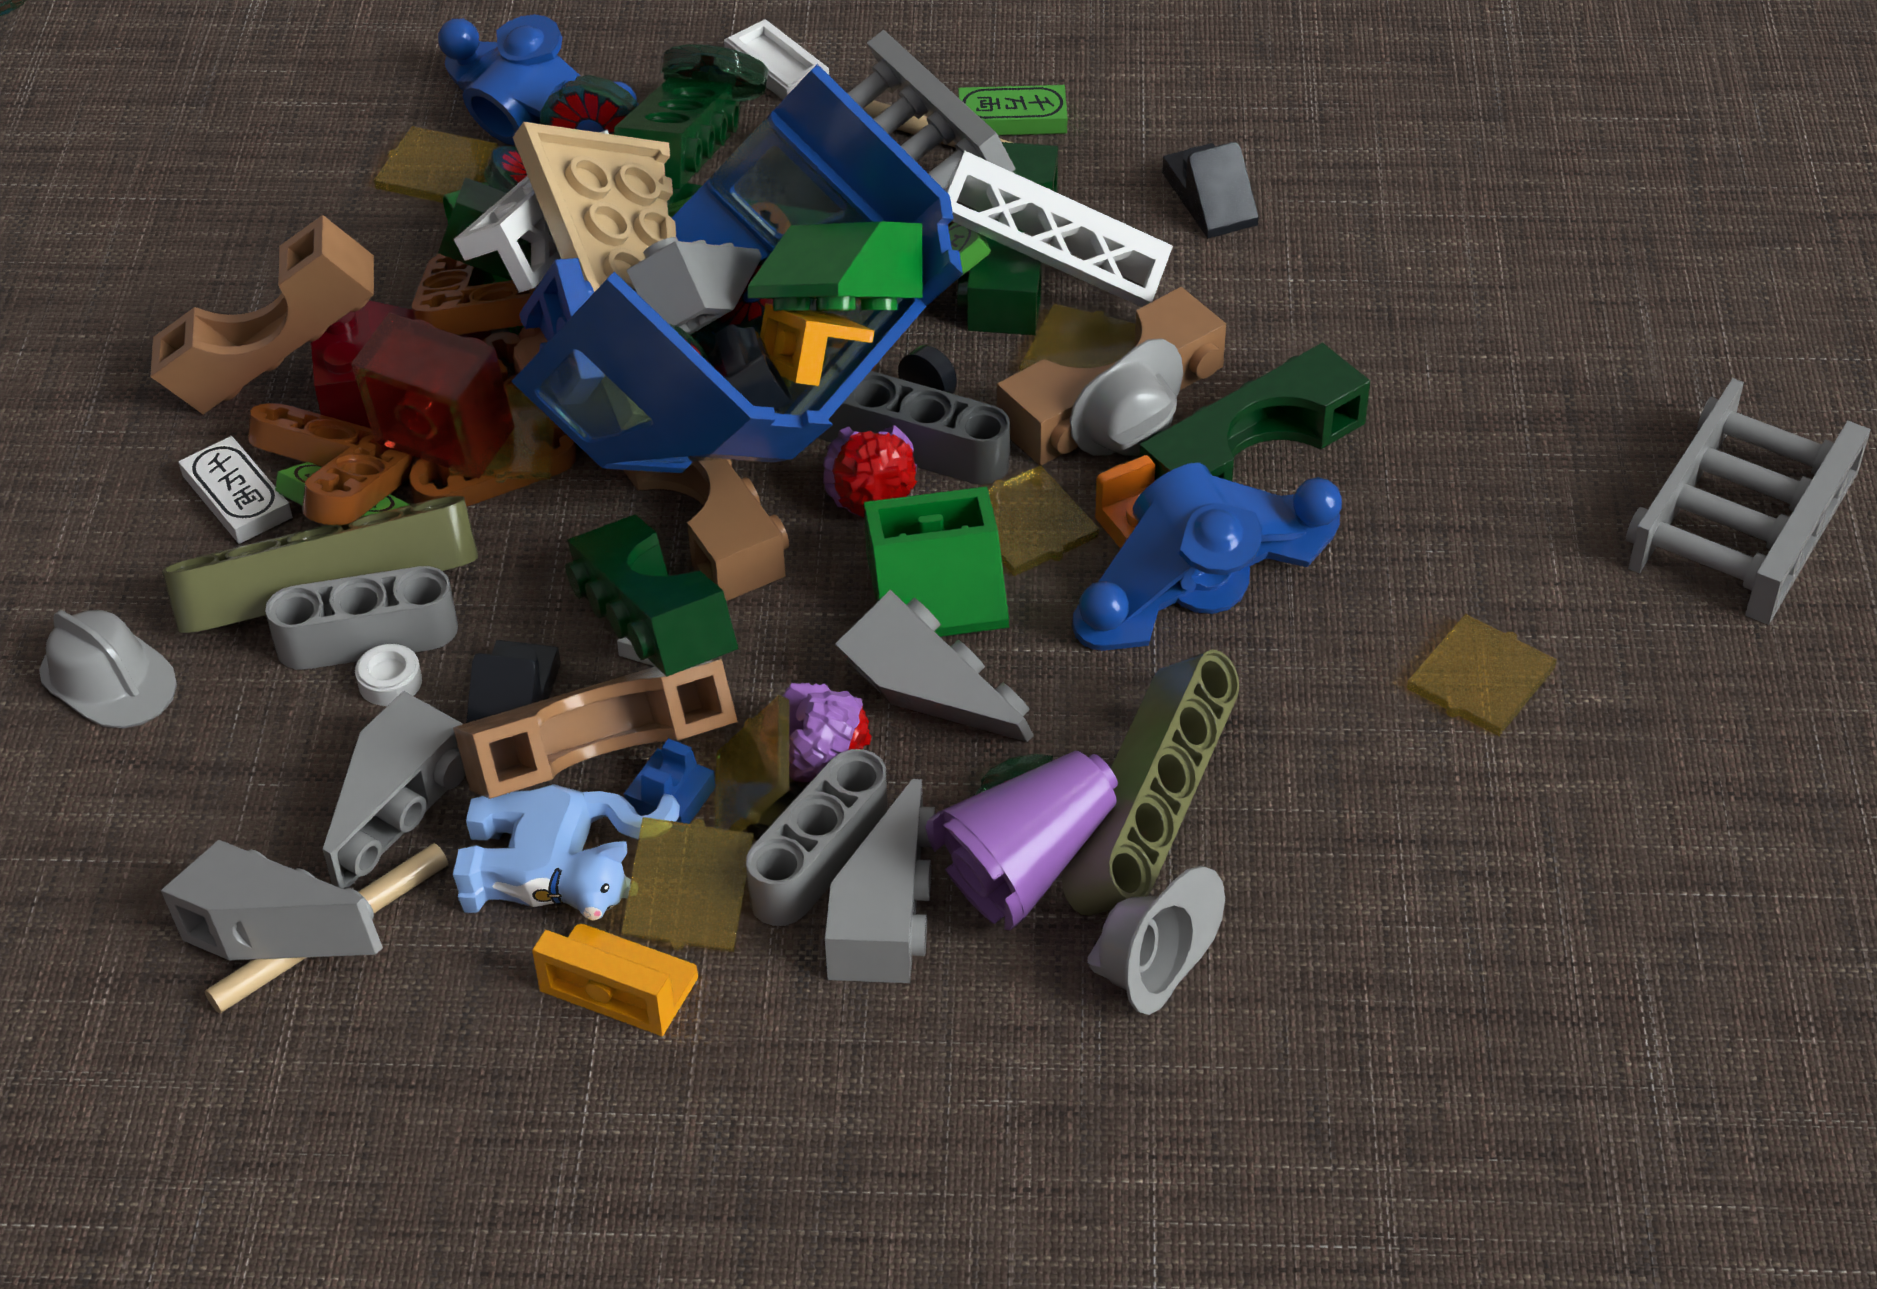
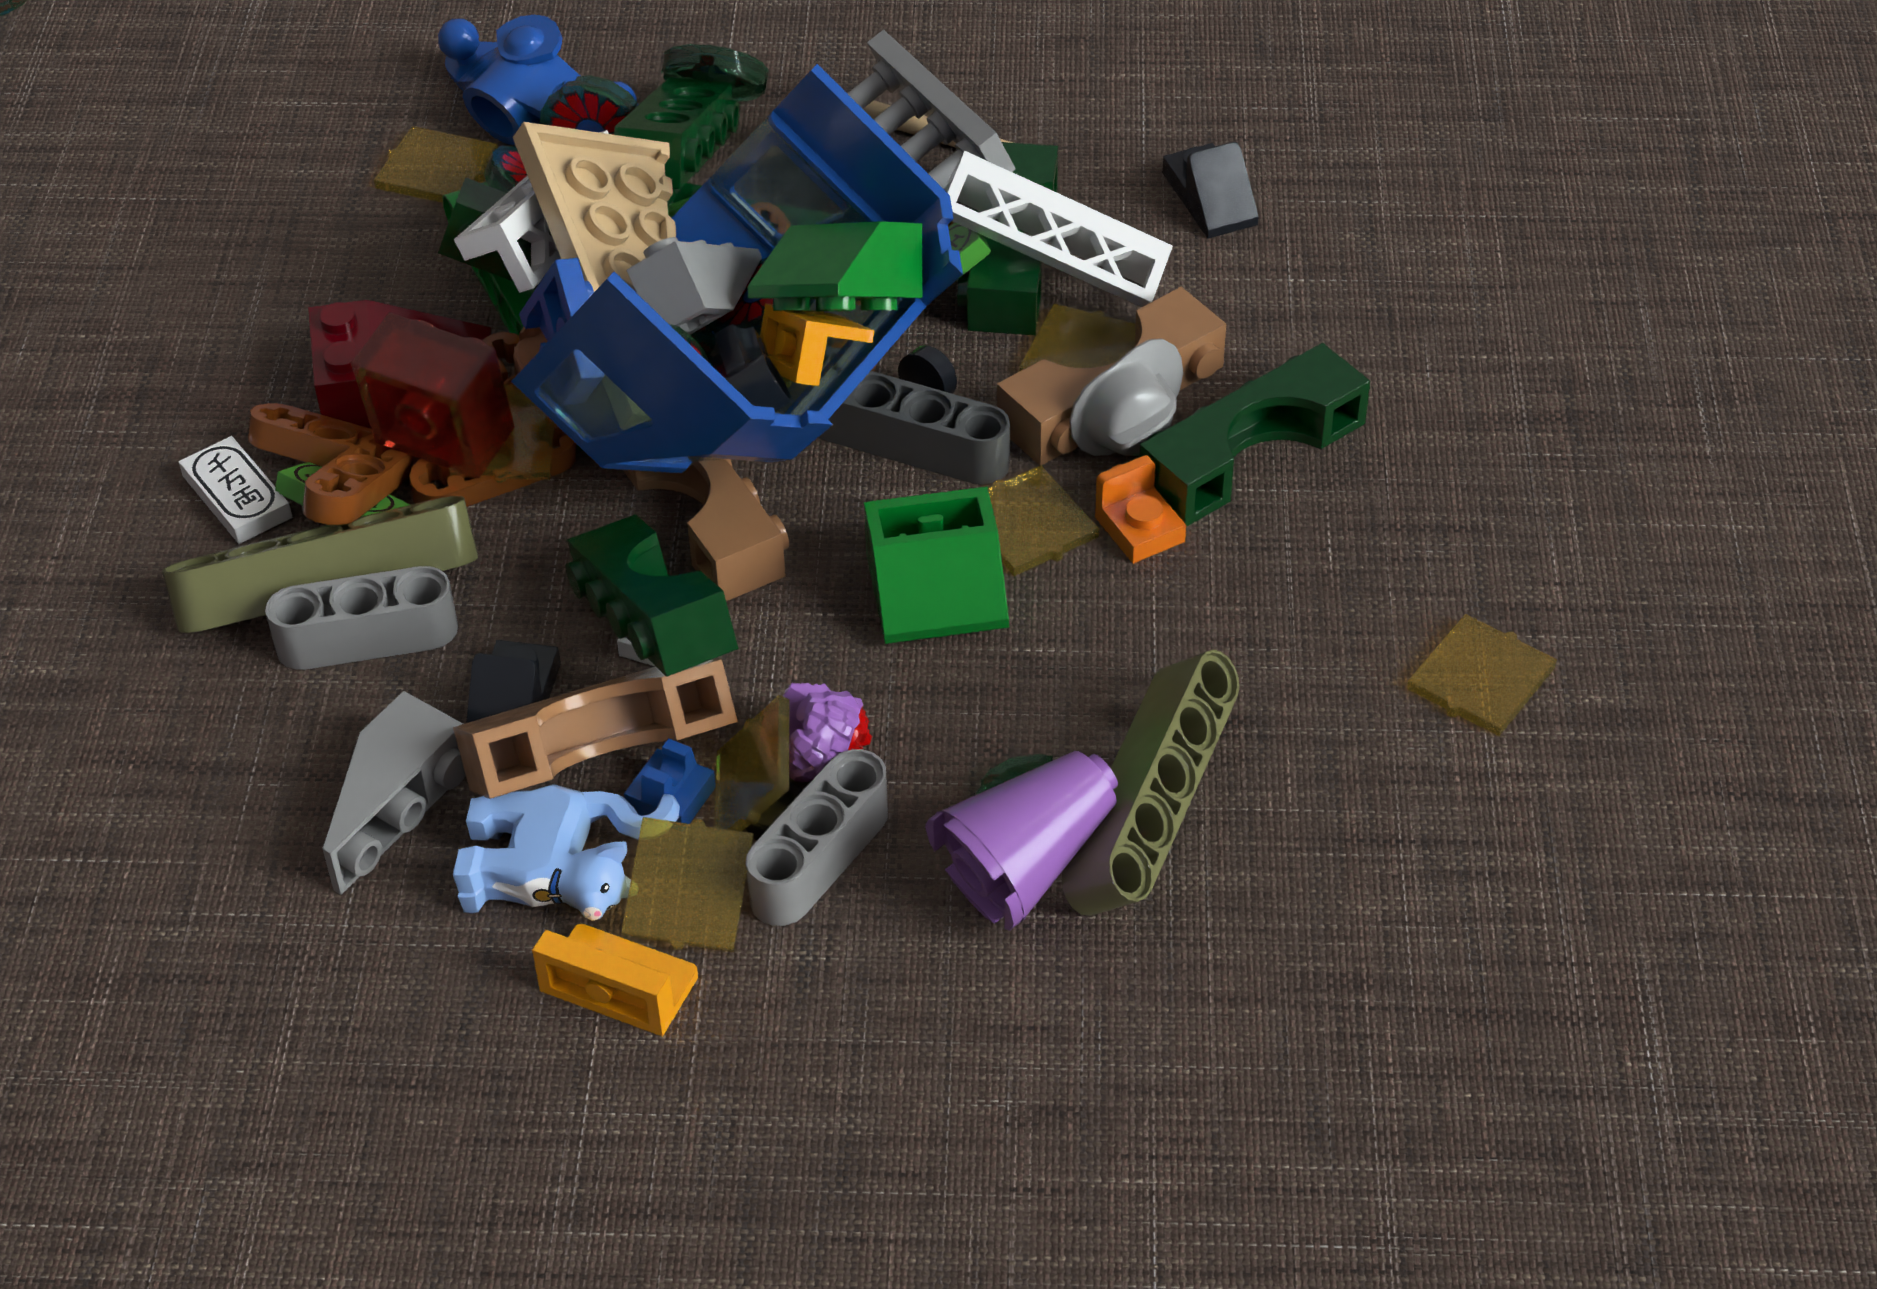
(105, 670): light grey piece -> none
(214, 355): medium nougat arch -> none
(260, 909): light grey slope -> none
(378, 894): tan bar -> none
(387, 672): white tile -> none
(459, 302): dark orange beam -> none
(781, 55): white tile -> none
(869, 467): red piece -> none
(875, 898): light grey slope -> none
(920, 672): light grey slope -> none
(1019, 108): bright green tile -> none
(1158, 939): light grey piece -> none
(1198, 549): blue piece -> none
(1787, 537): light grey fence -> none

